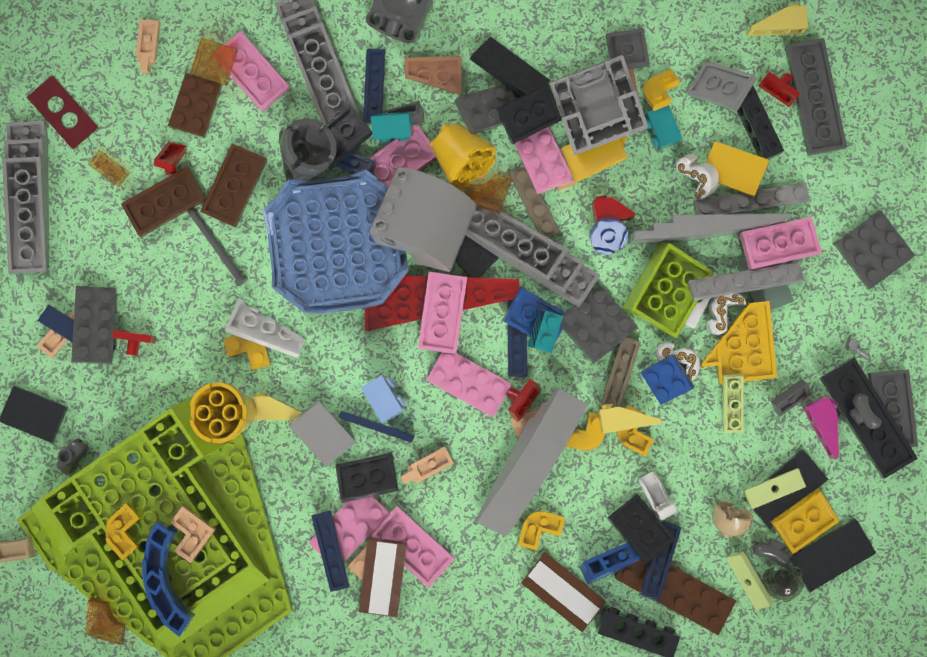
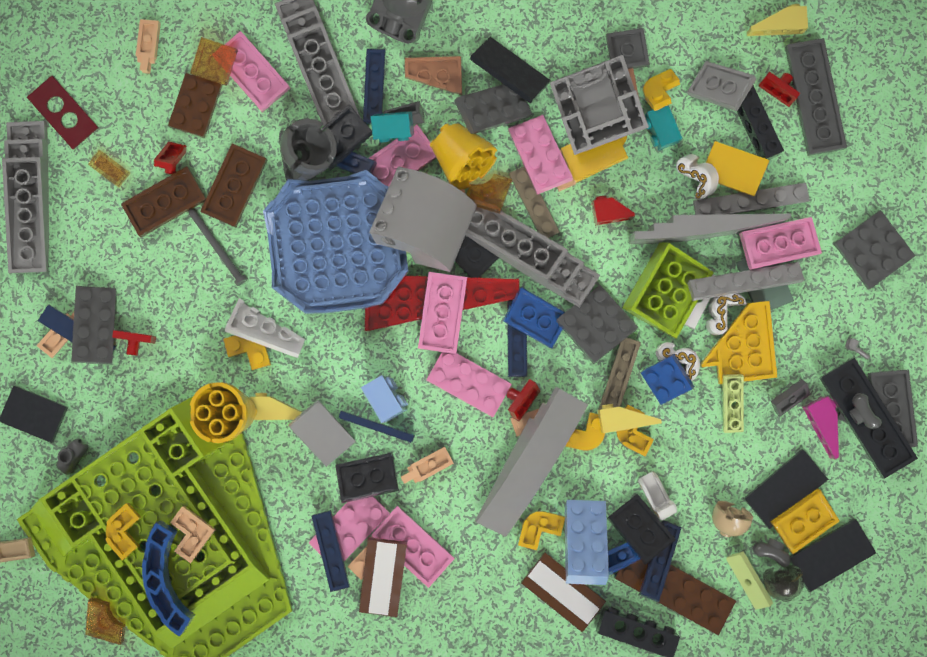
(529, 114): black tile -> none
(545, 331): teal brick -> none
(586, 542): none -> light blue brick
(608, 236): tile -> none
(785, 484): yellowish green tile -> none

